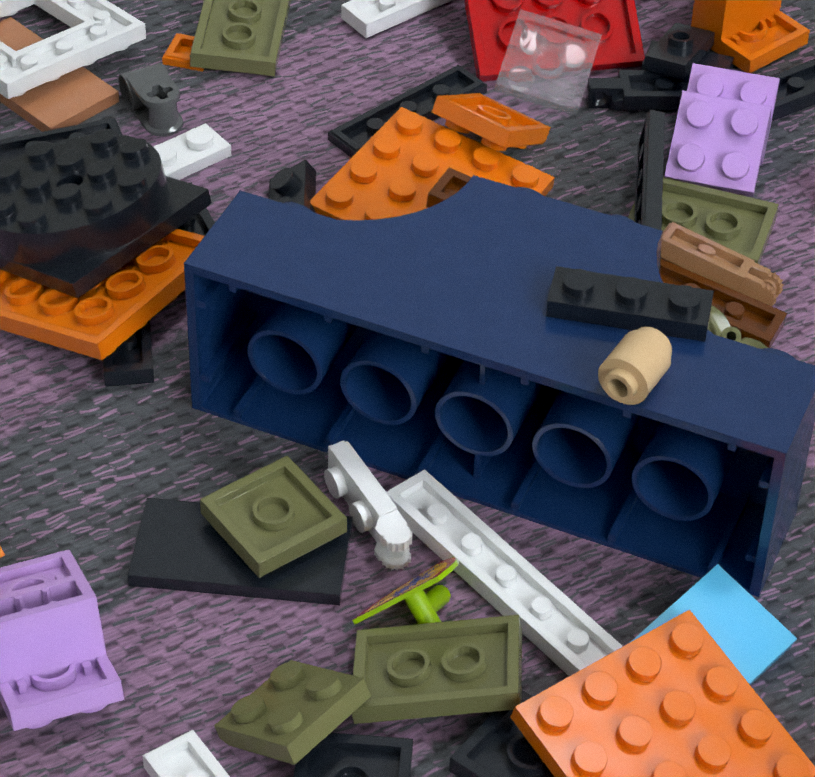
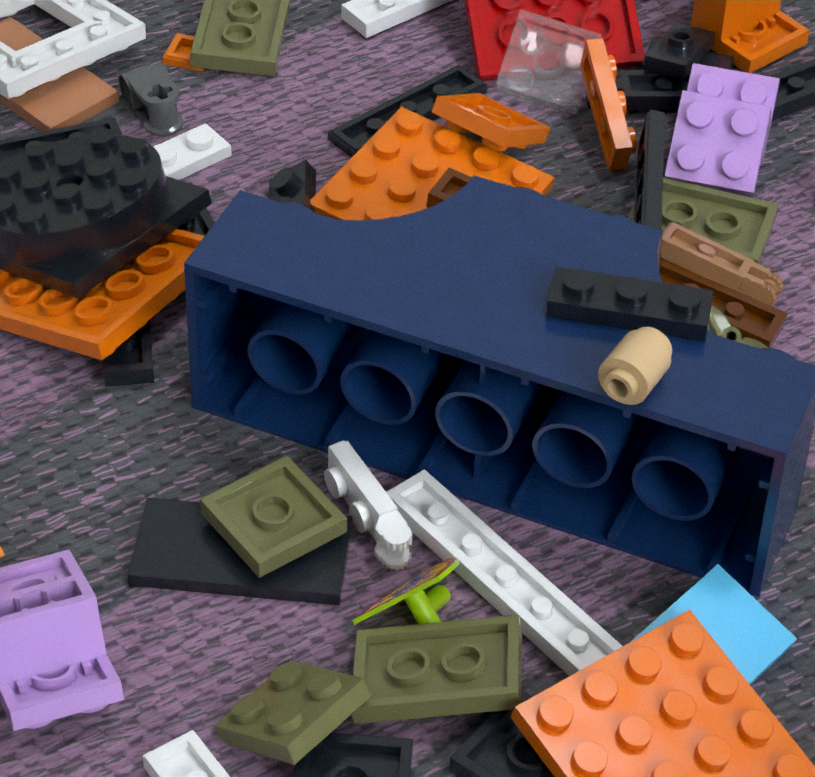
(607, 105): none -> orange plate

